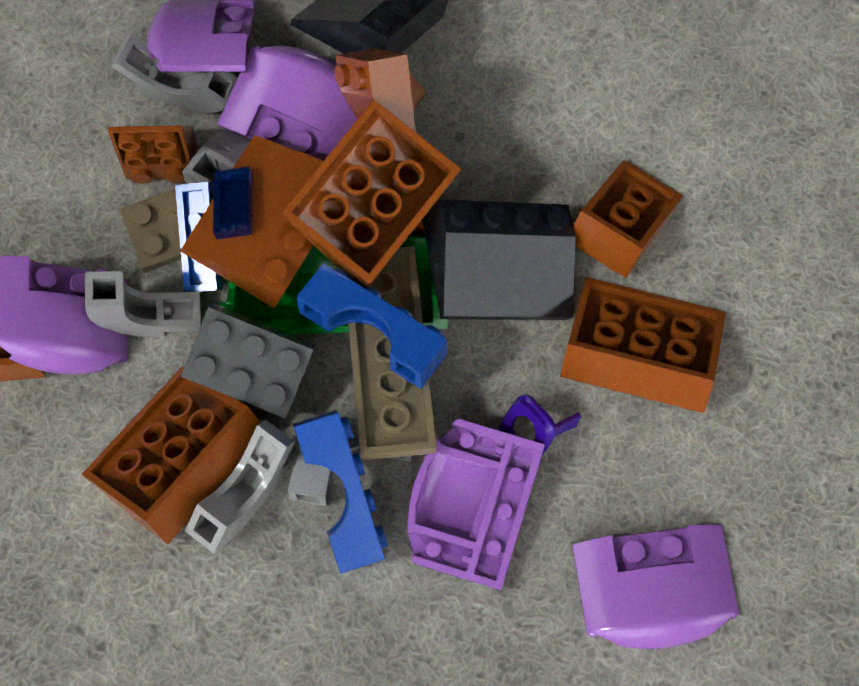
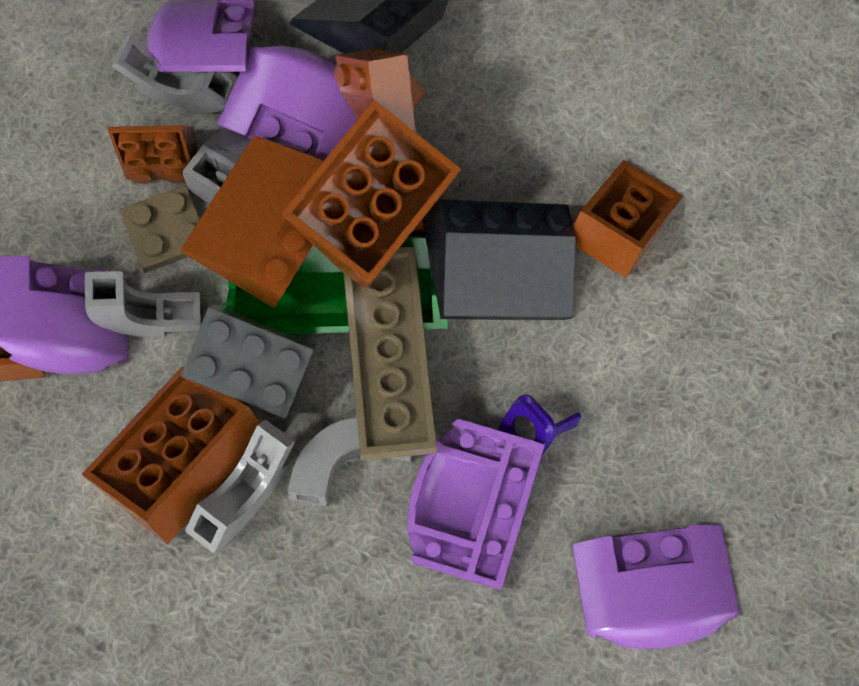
(191, 204): plate -> none
(232, 203): clear blue tile -> none
(336, 300): blue arch -> none
(354, 536): blue arch -> none
(644, 345): dark orange slope -> none

